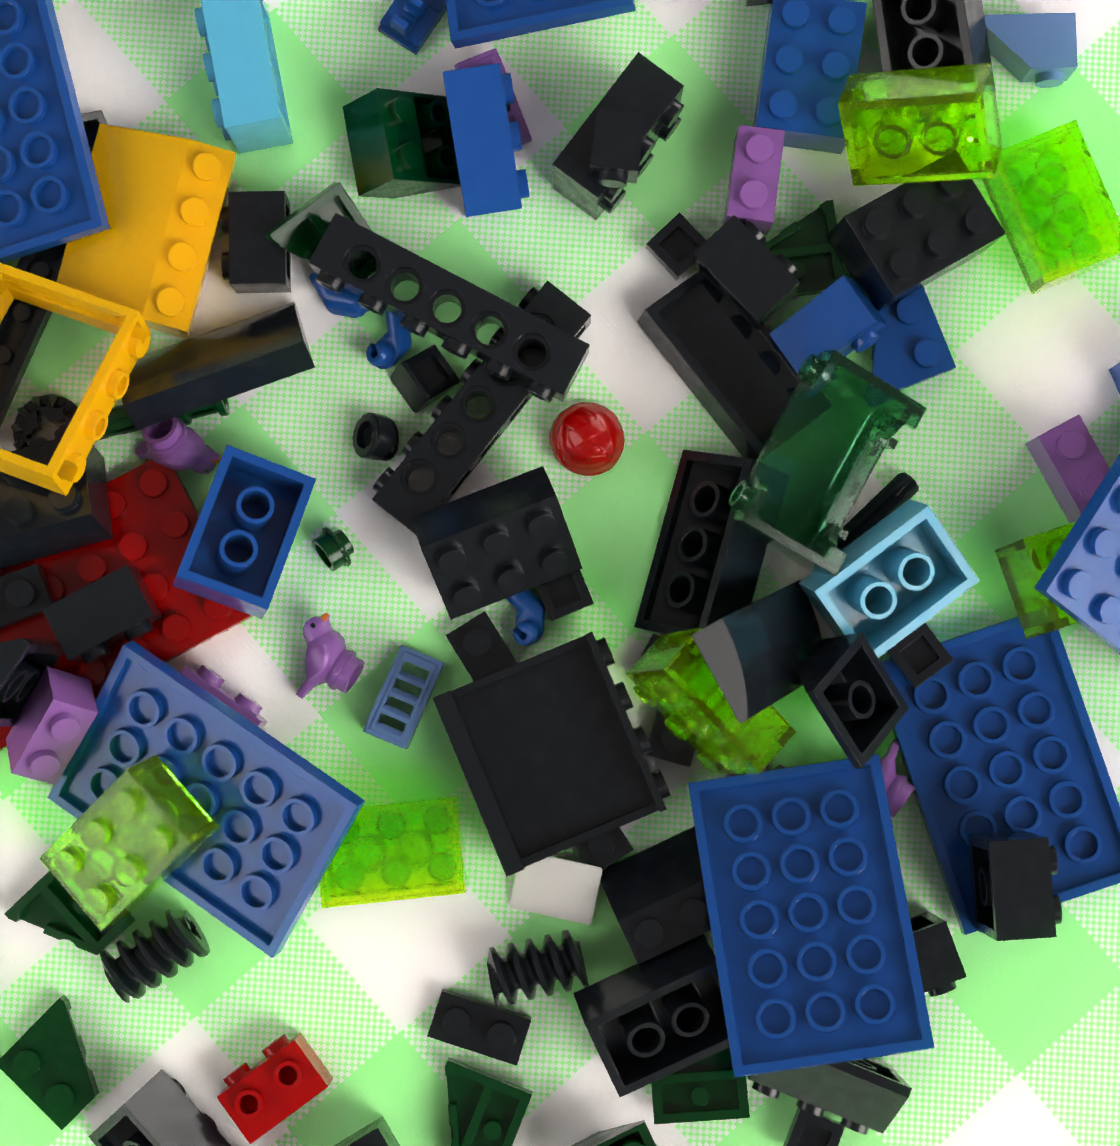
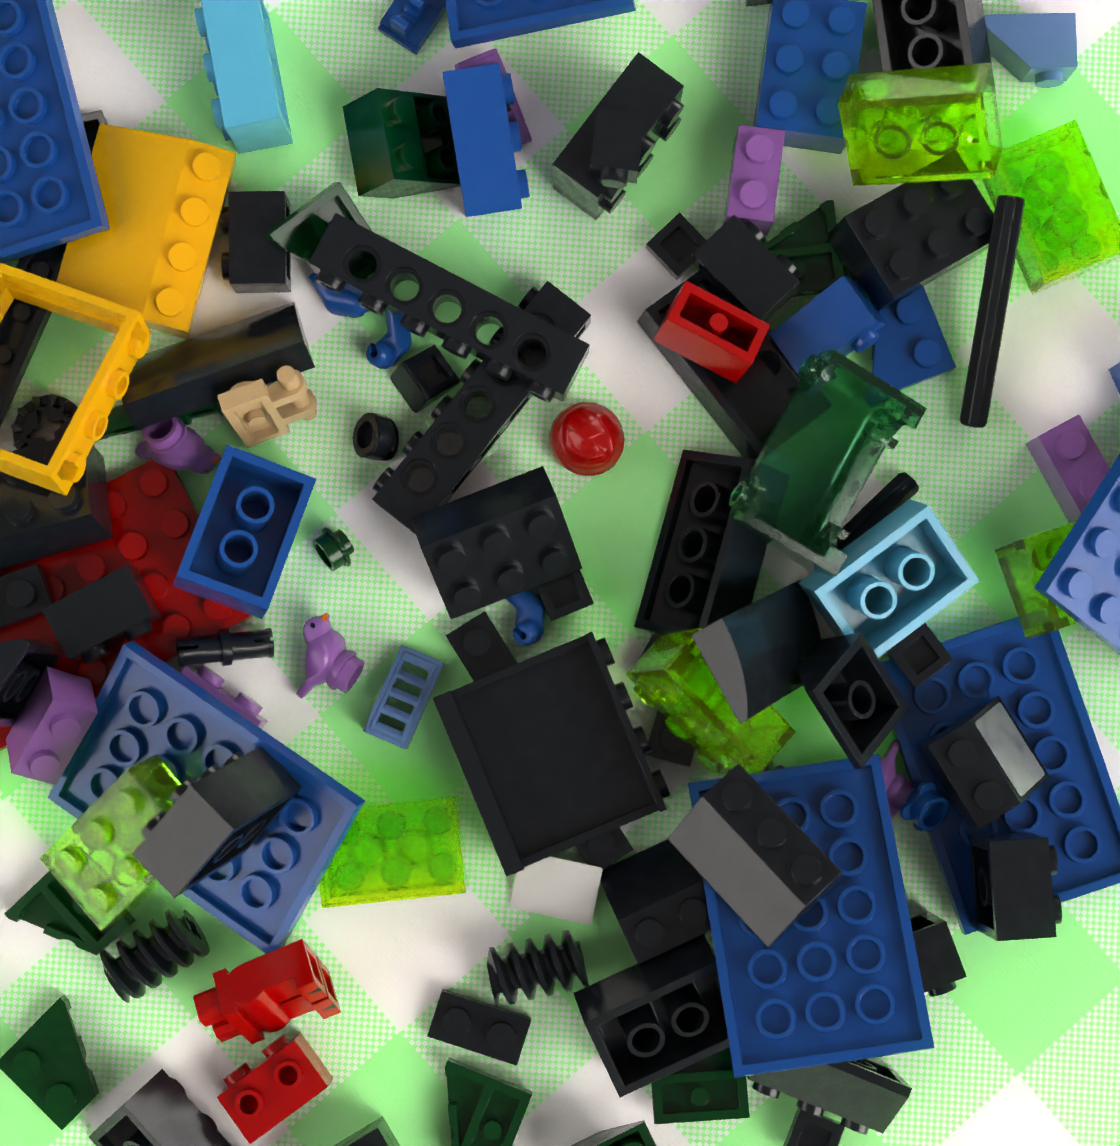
(214, 819): none -> black brick
(224, 647): none -> black pin
(265, 411): none -> tan plate
(267, 993): none -> red hips
(711, 332): none -> red brick
(754, 855): none -> black slope
(926, 807): none -> blue plate
(984, 763): none -> black slope
(992, 310): none -> black axle

